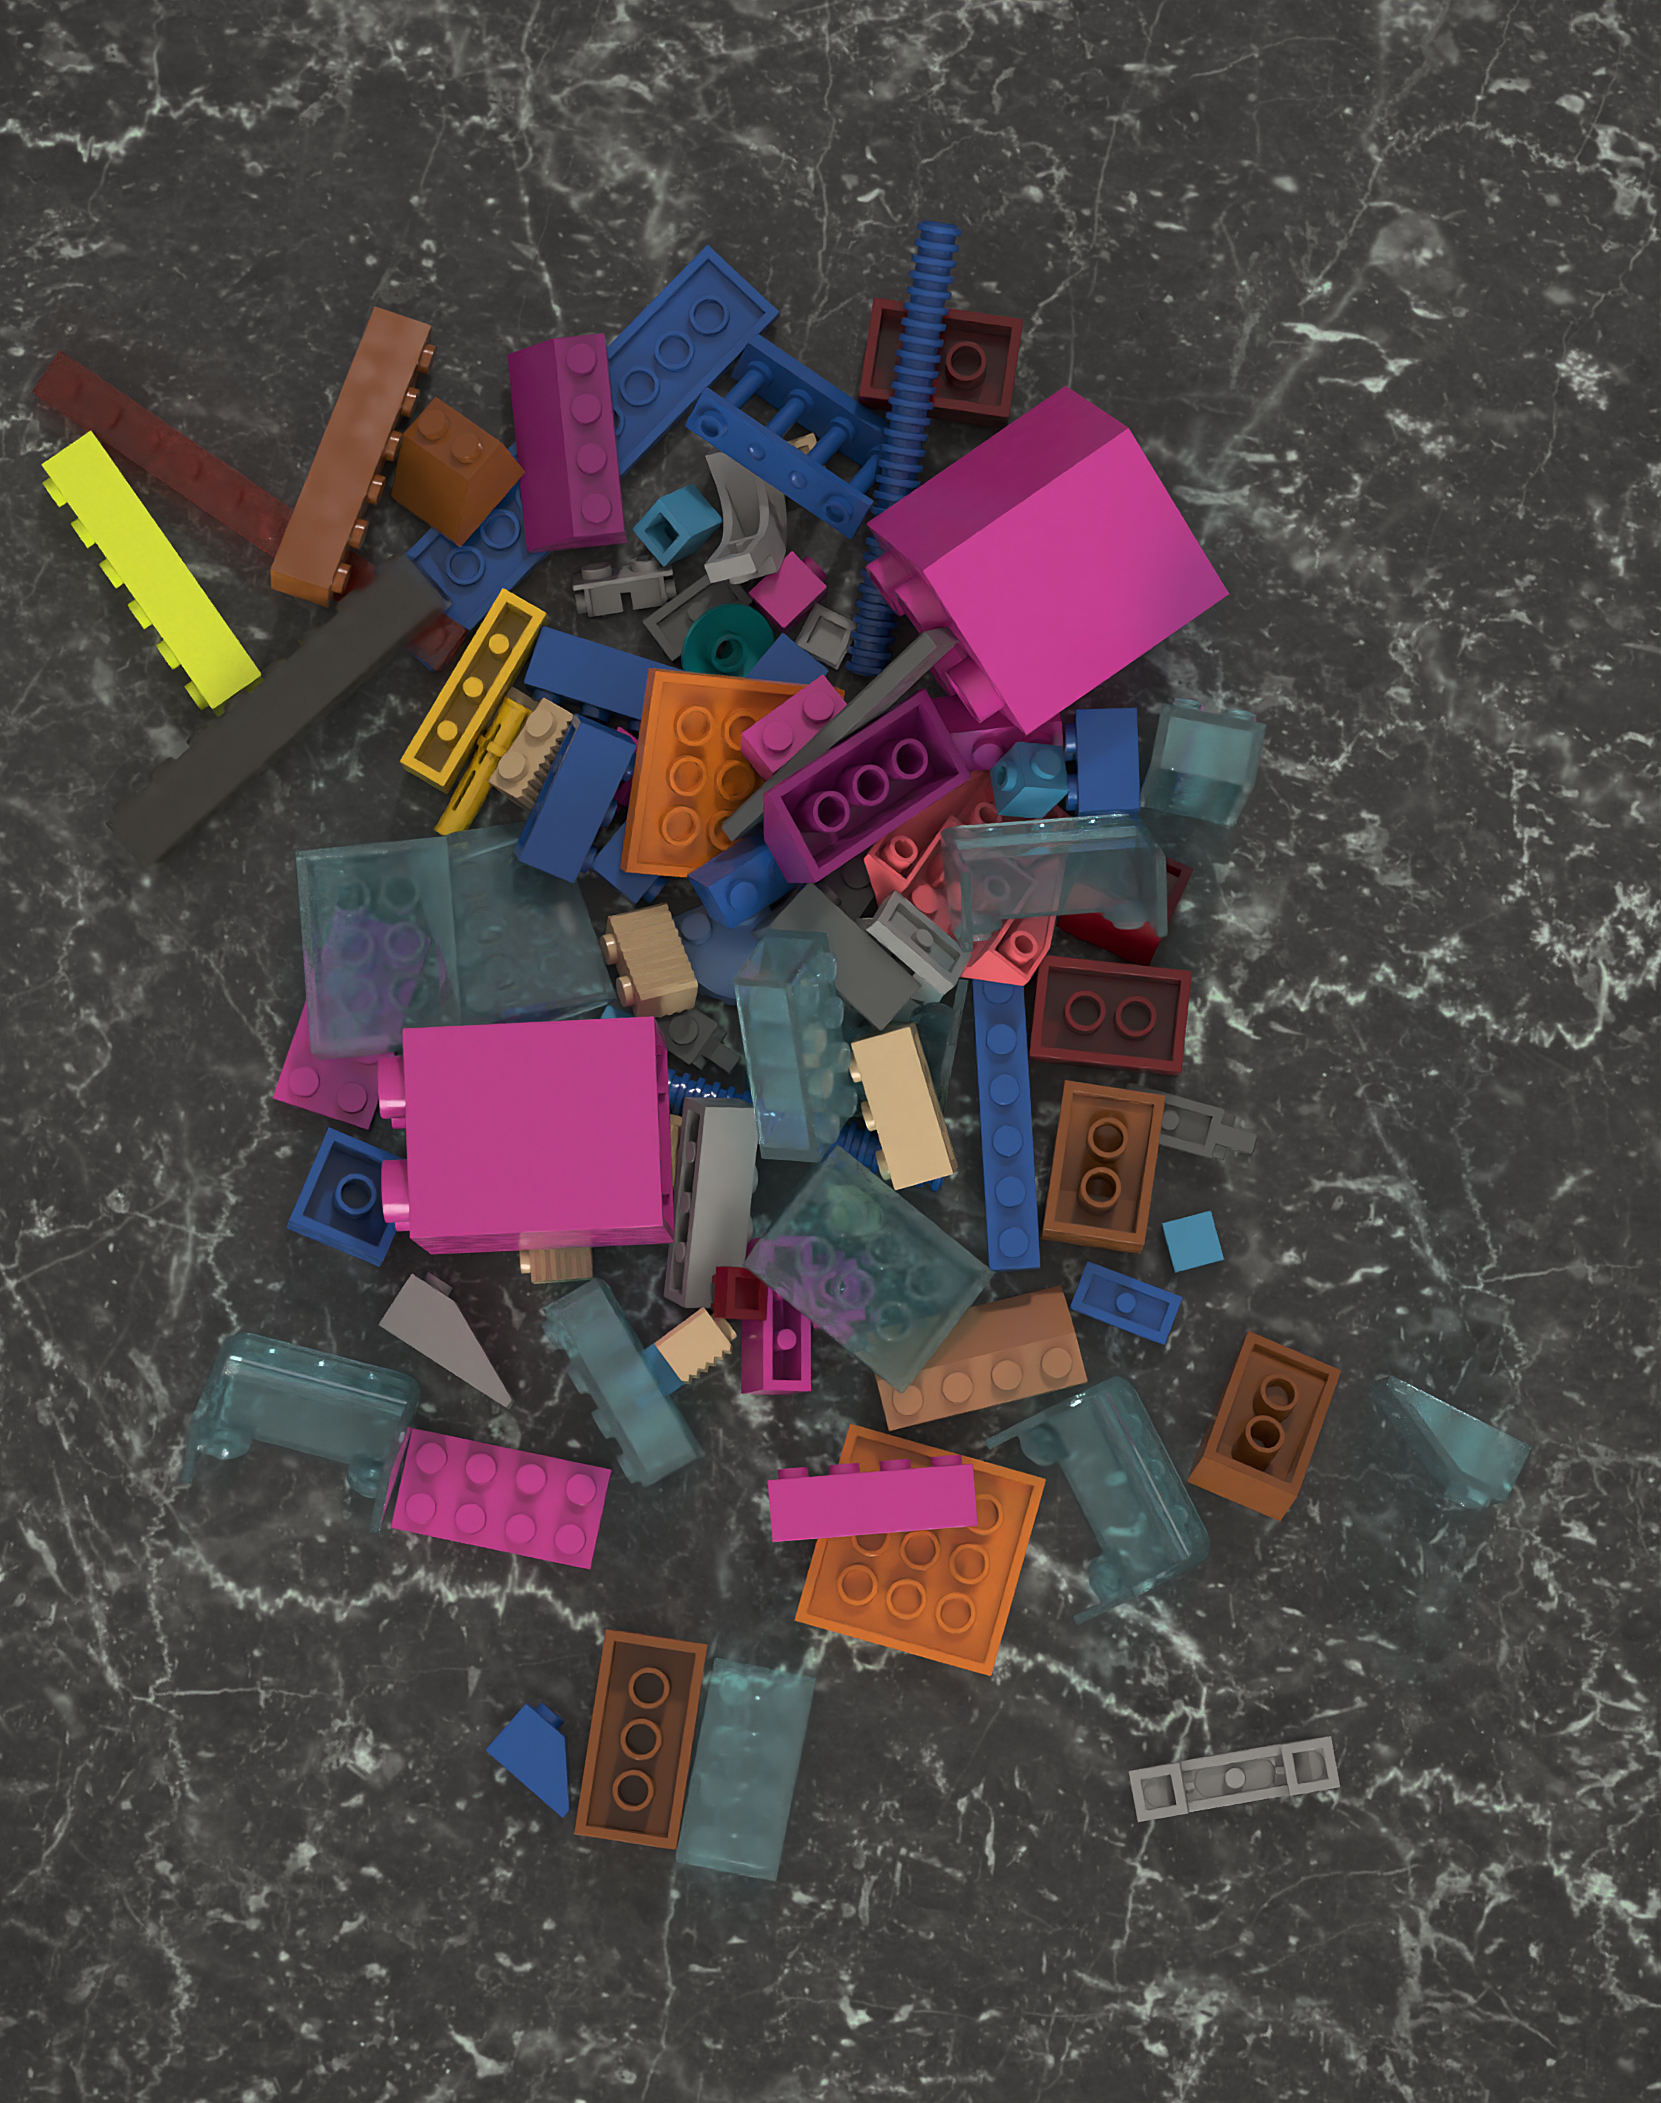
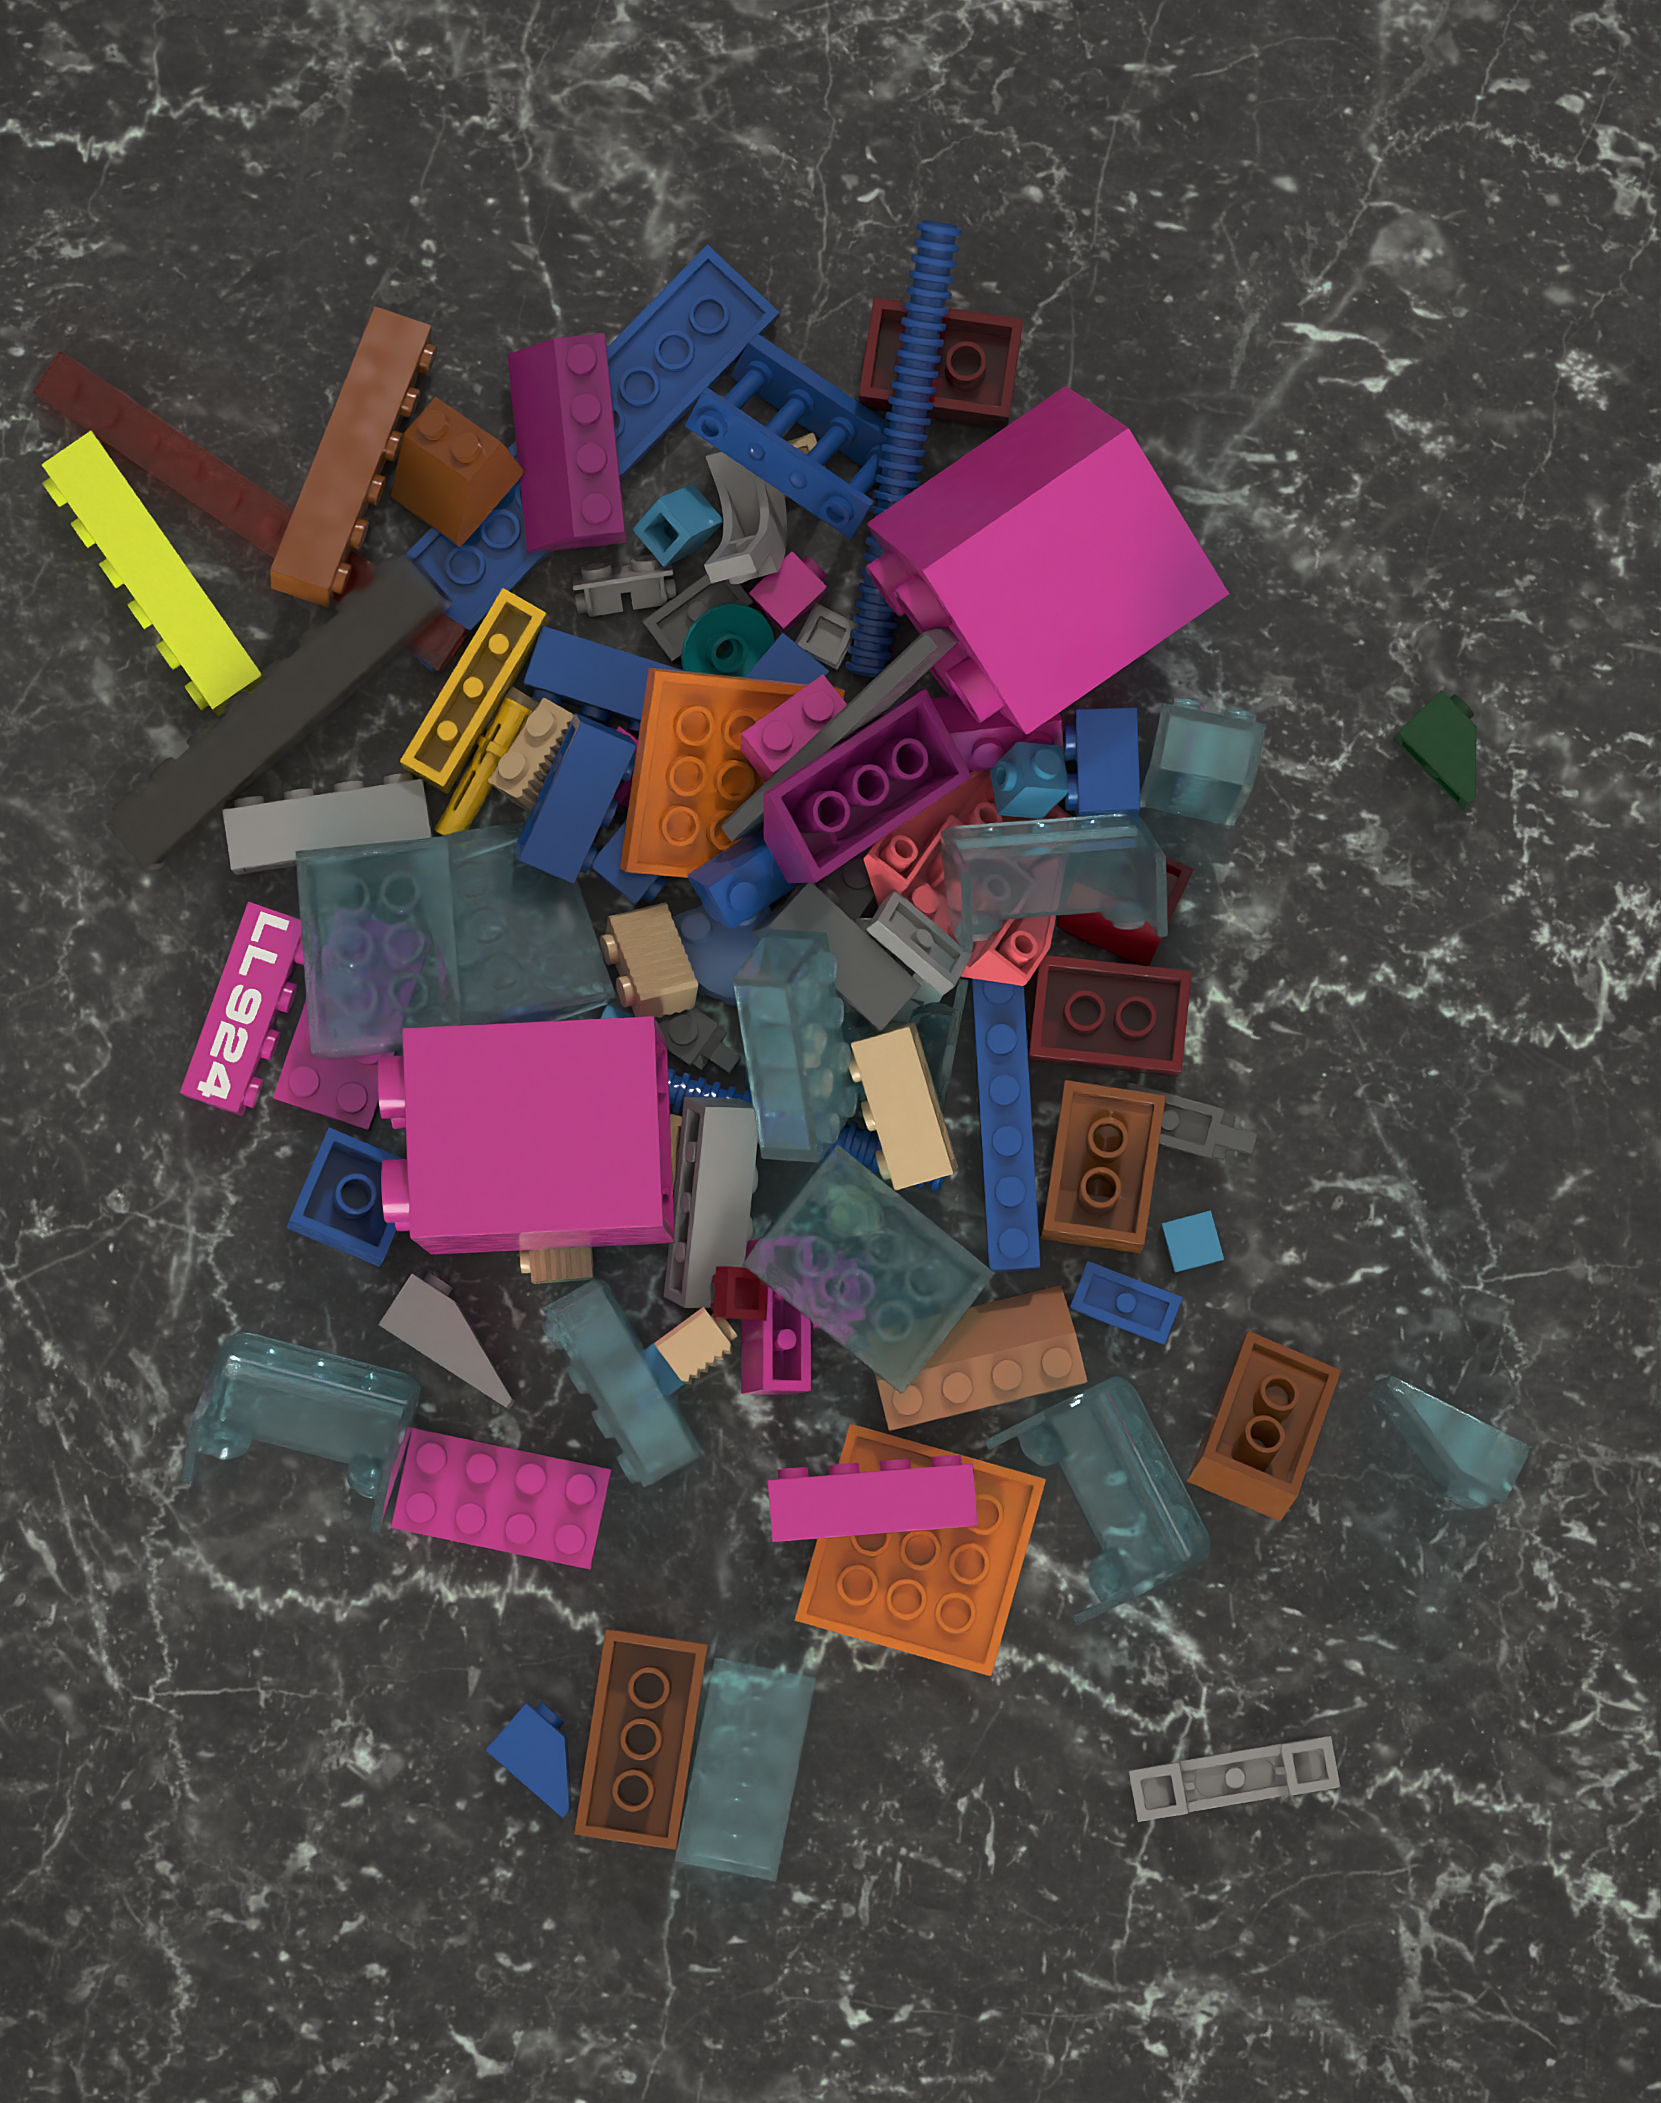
(245, 1011): none -> dark pink brick
(269, 833): none -> light grey brick
(1444, 745): none -> dark green slope

